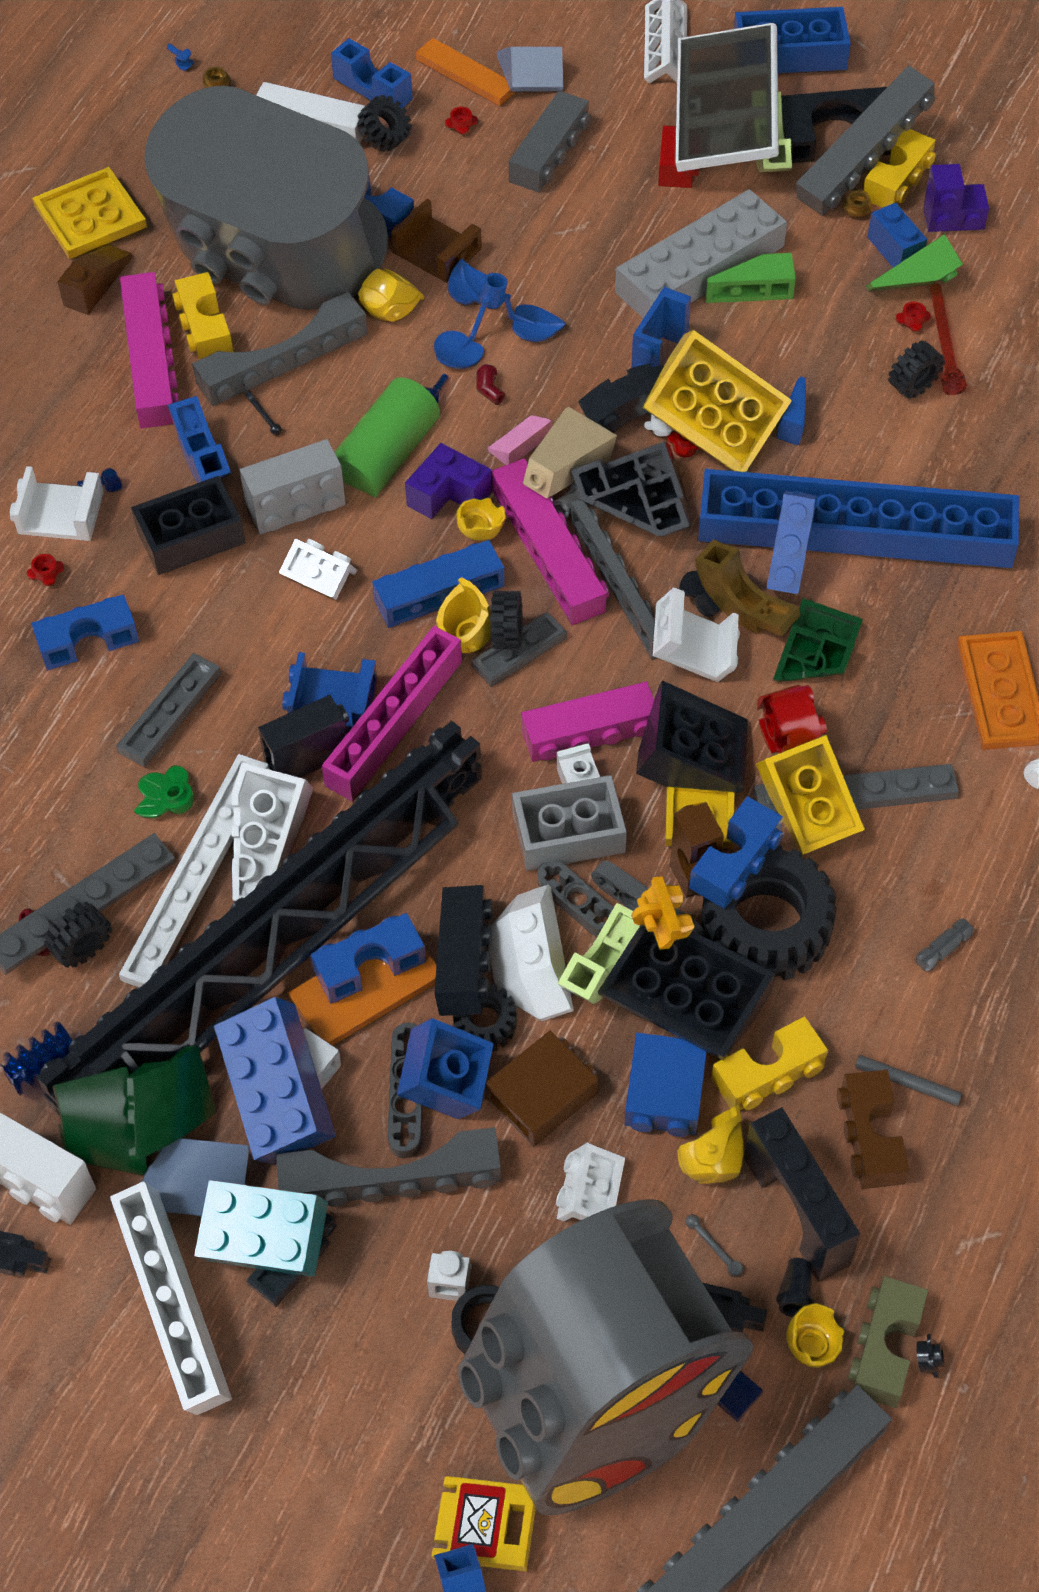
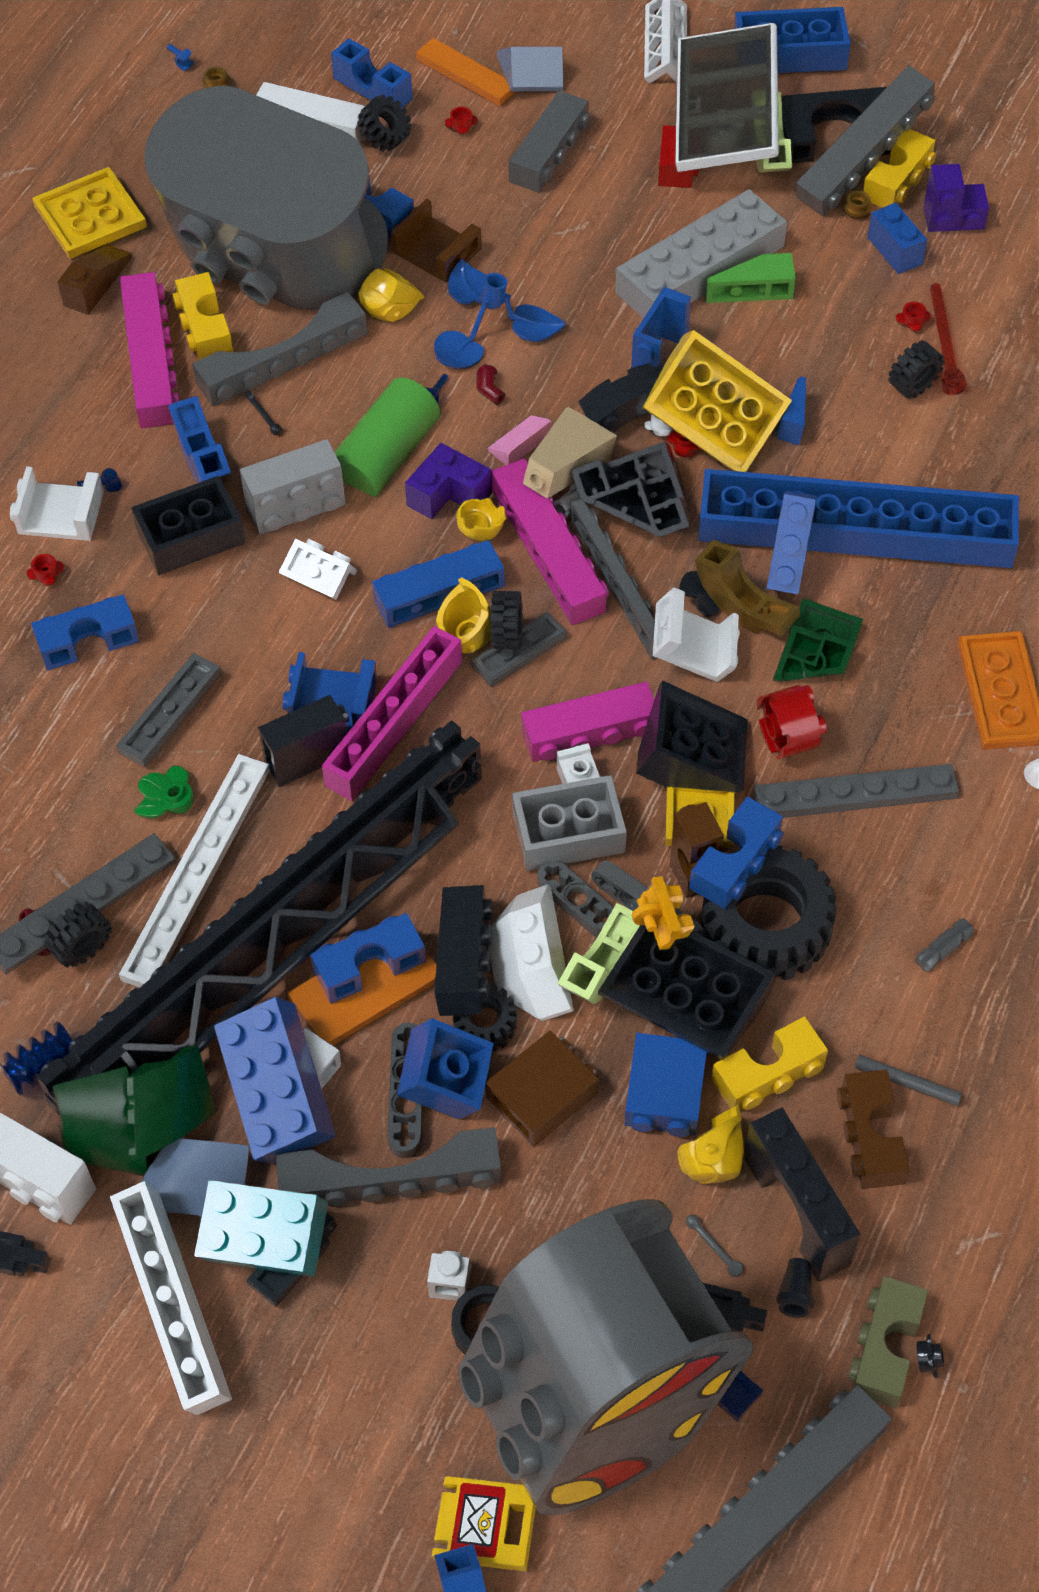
(265, 823): white wedge -> none
(589, 1183): white bracket -> none
(810, 795): yellow slope -> none
(815, 1336): yellow hair -> none
(925, 267): bright green slope -> none

